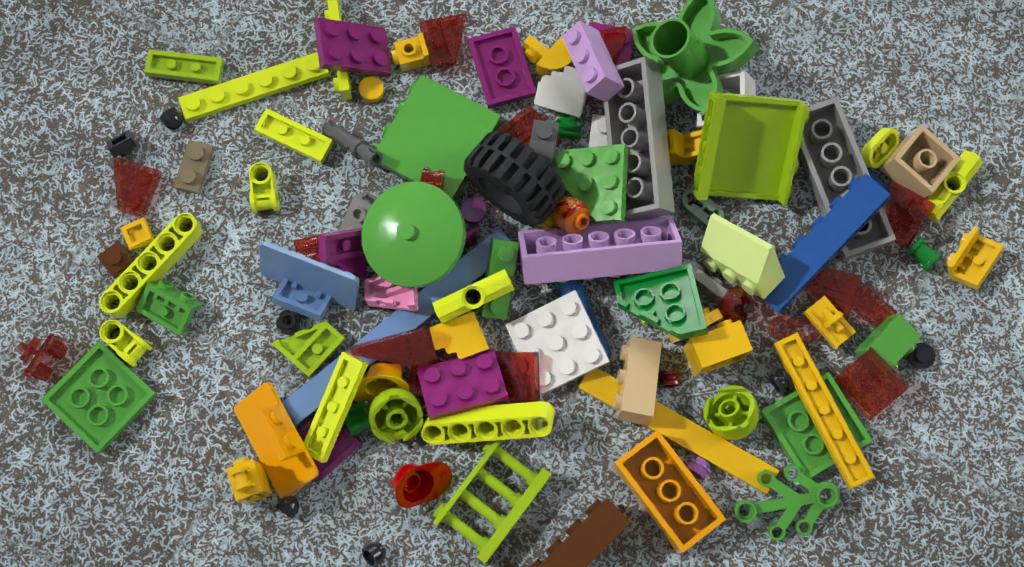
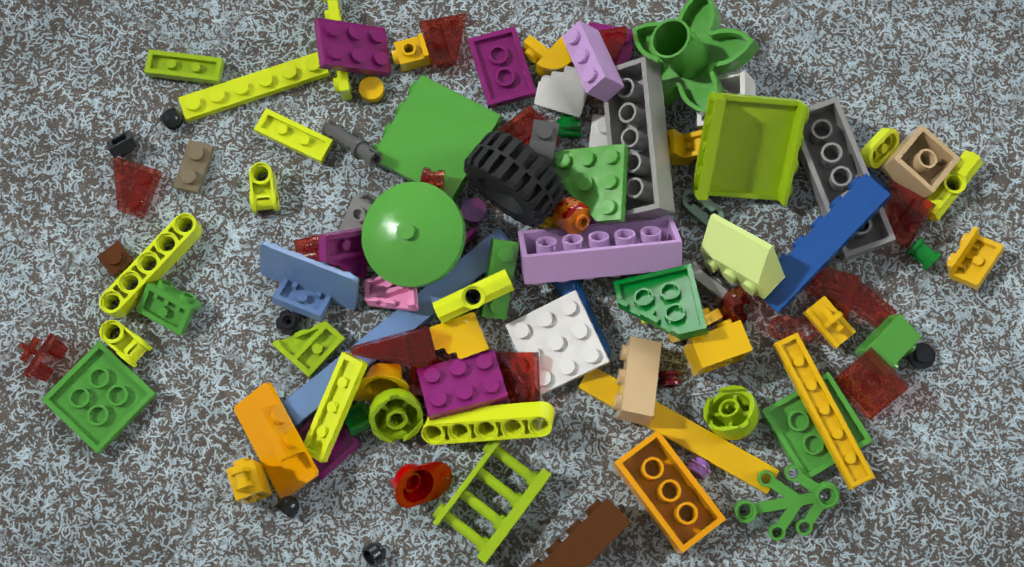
(137, 234): yellow tile -> none
(781, 382): black bush -> none

